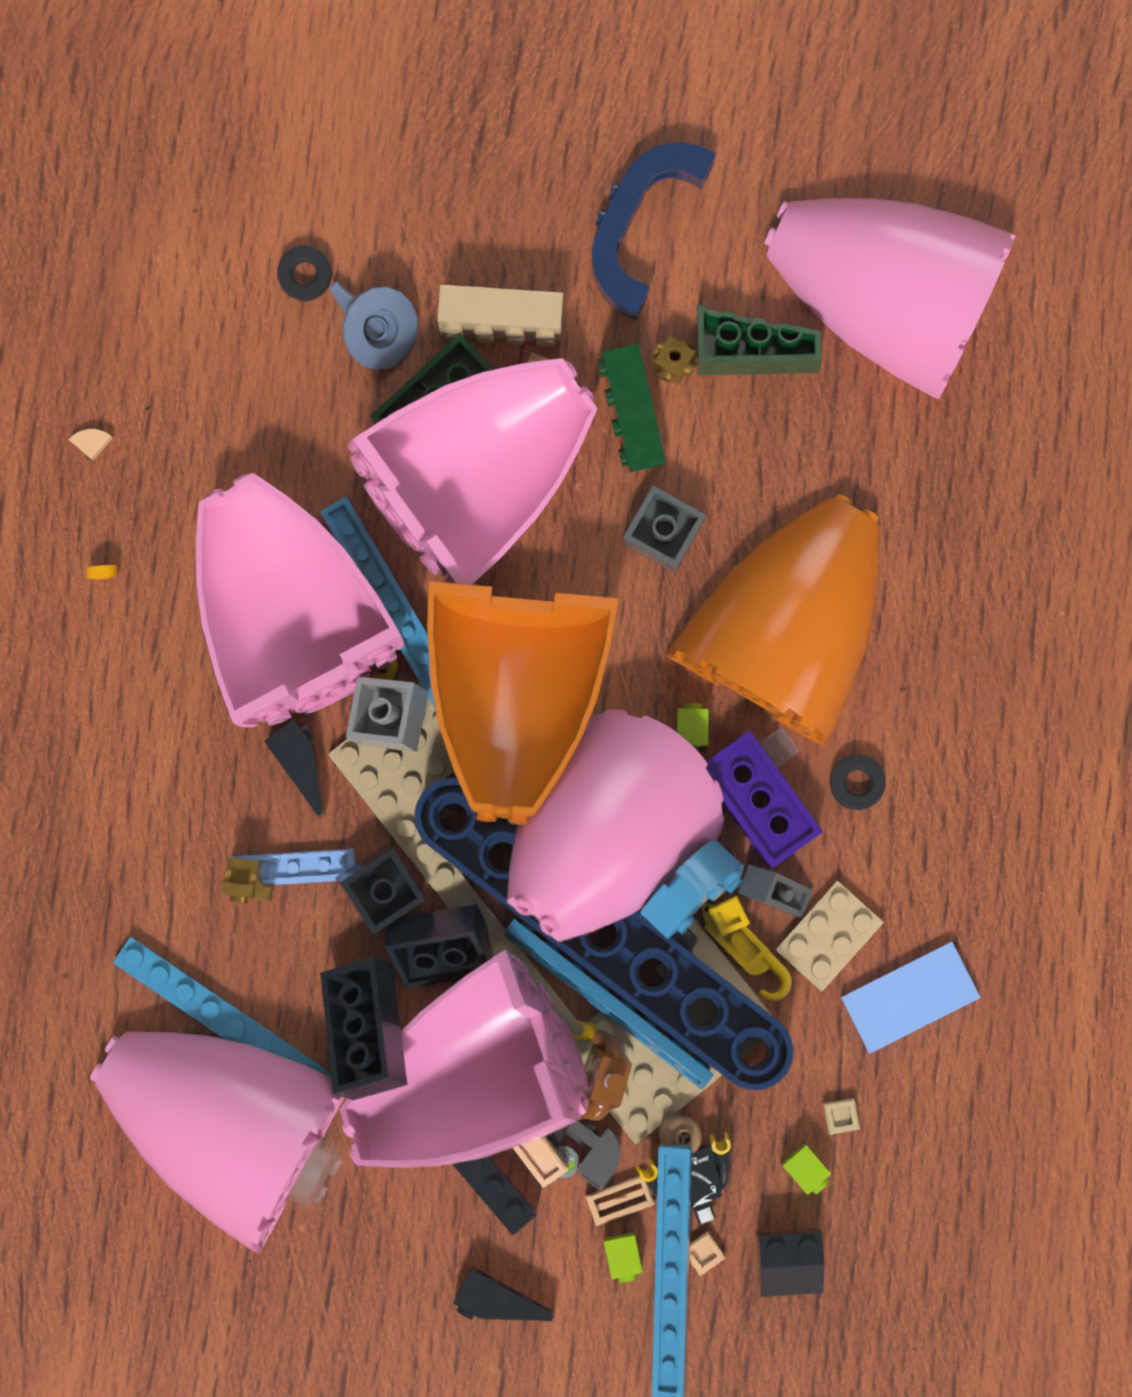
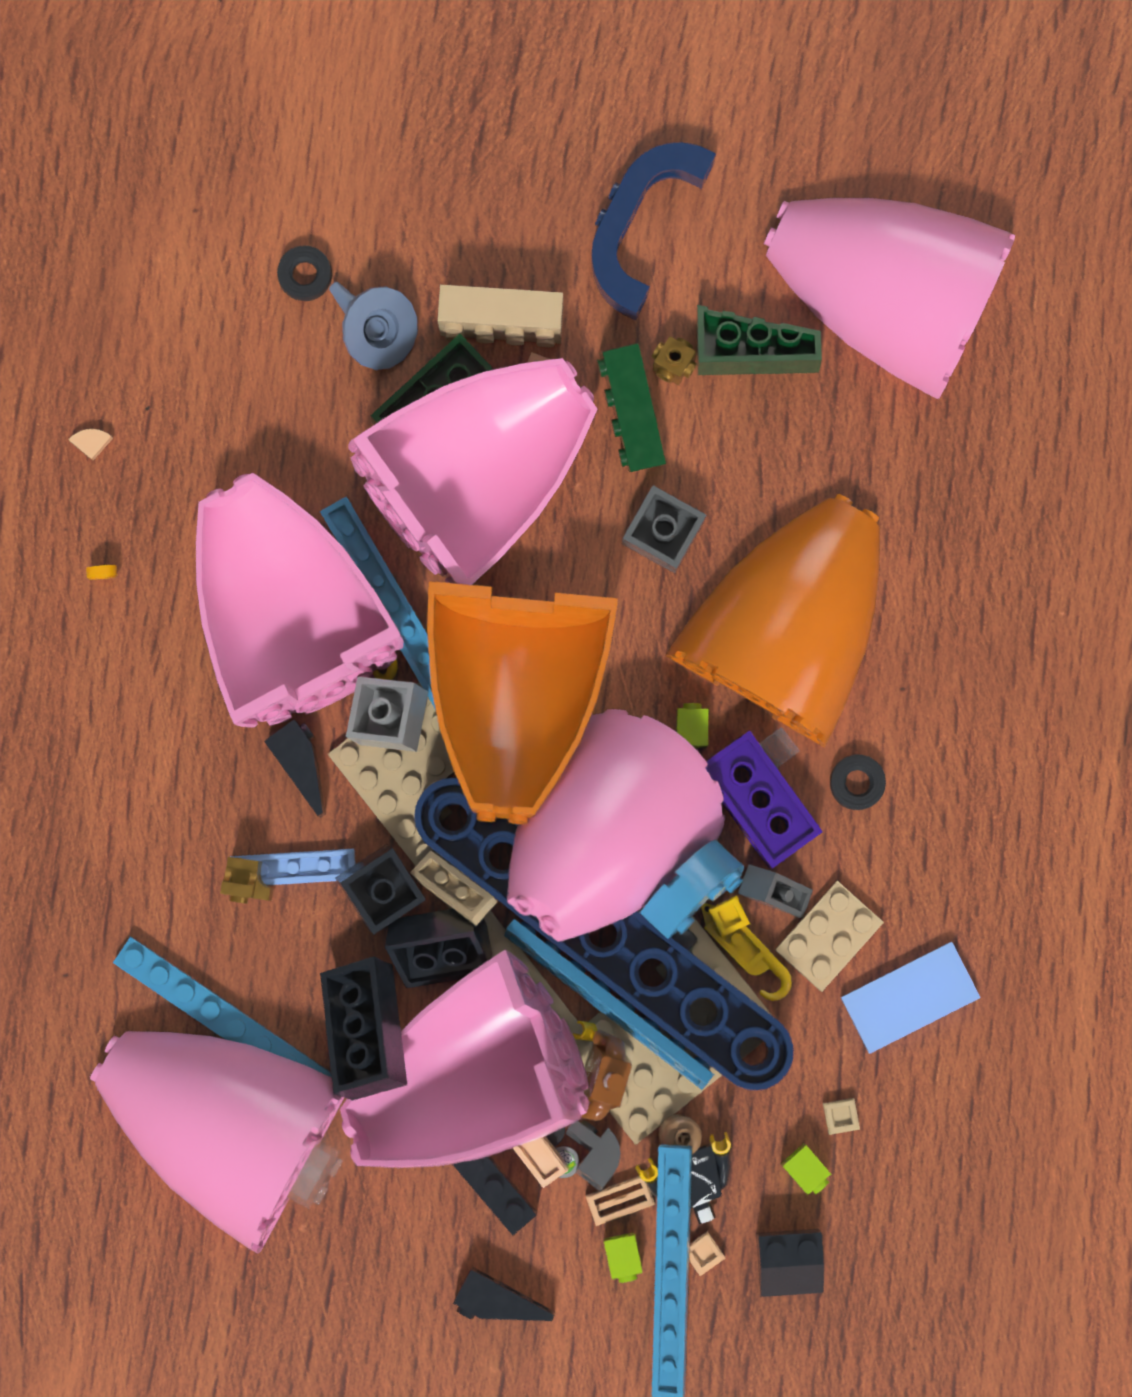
(453, 887): none -> tan plate

